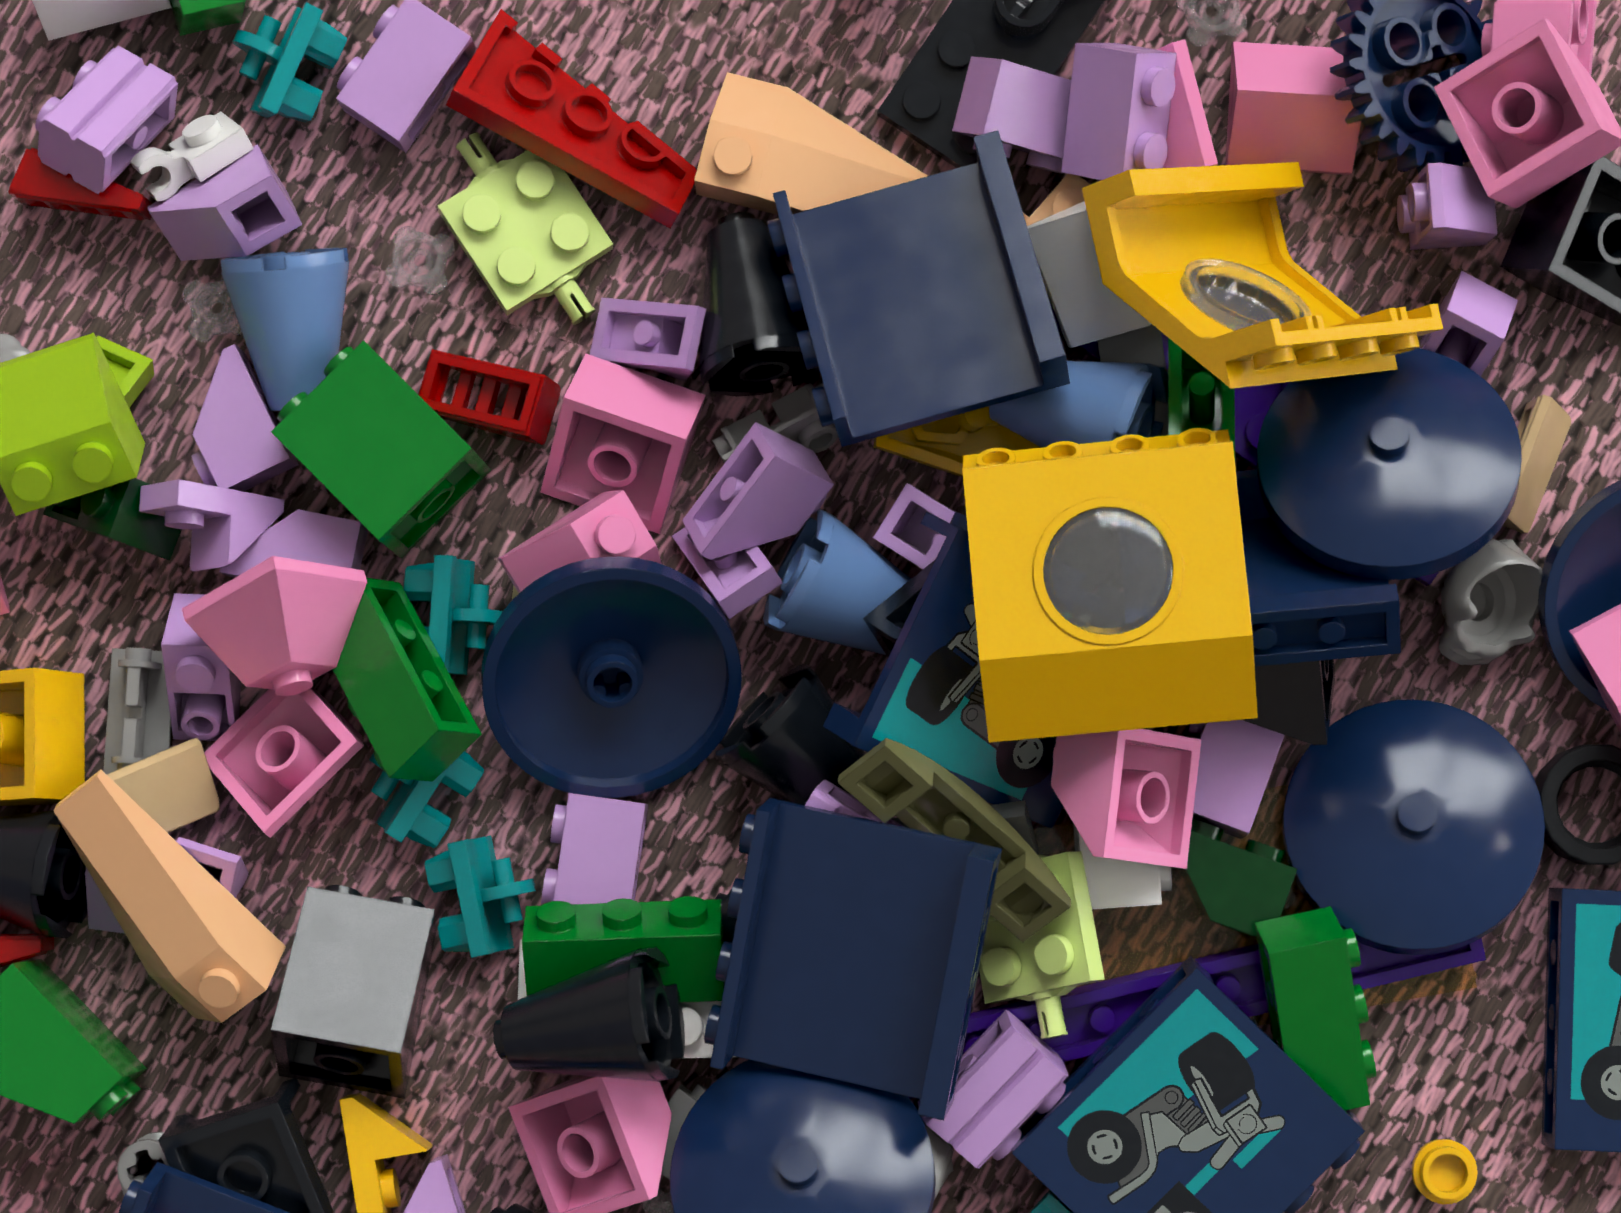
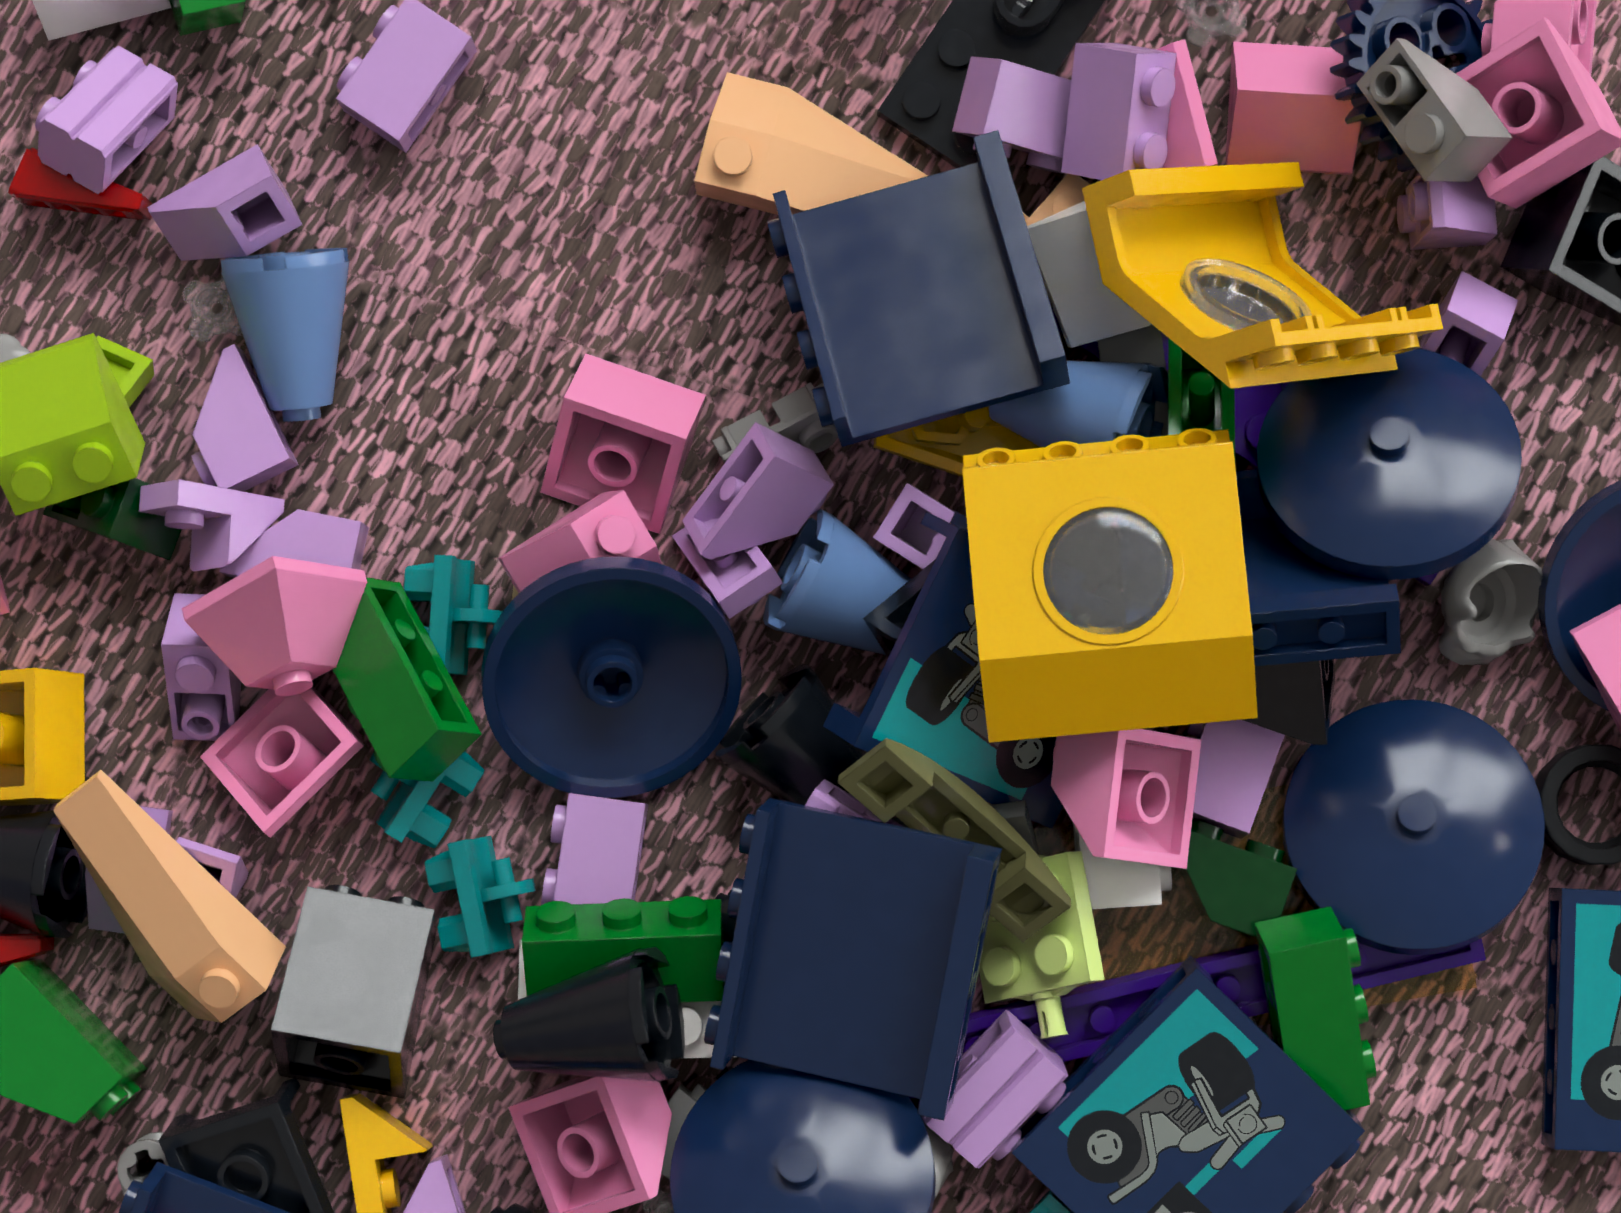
(136, 708): light grey hinge -> none
(171, 785): tan slope -> none
(200, 152): white plate -> none
(303, 37): teal hips -> none
(379, 448): green slope -> none
(412, 244): clear plate -> none
(525, 229): yellowish green plate -> none
(536, 411): red slope -> none
(547, 112): red wing -> none
(649, 335): lavender slope -> none
(747, 318): black cone -> none
(1433, 114): none -> light grey slope
(1444, 1171): yellow plate -> none
(1541, 437): tan slope -> none

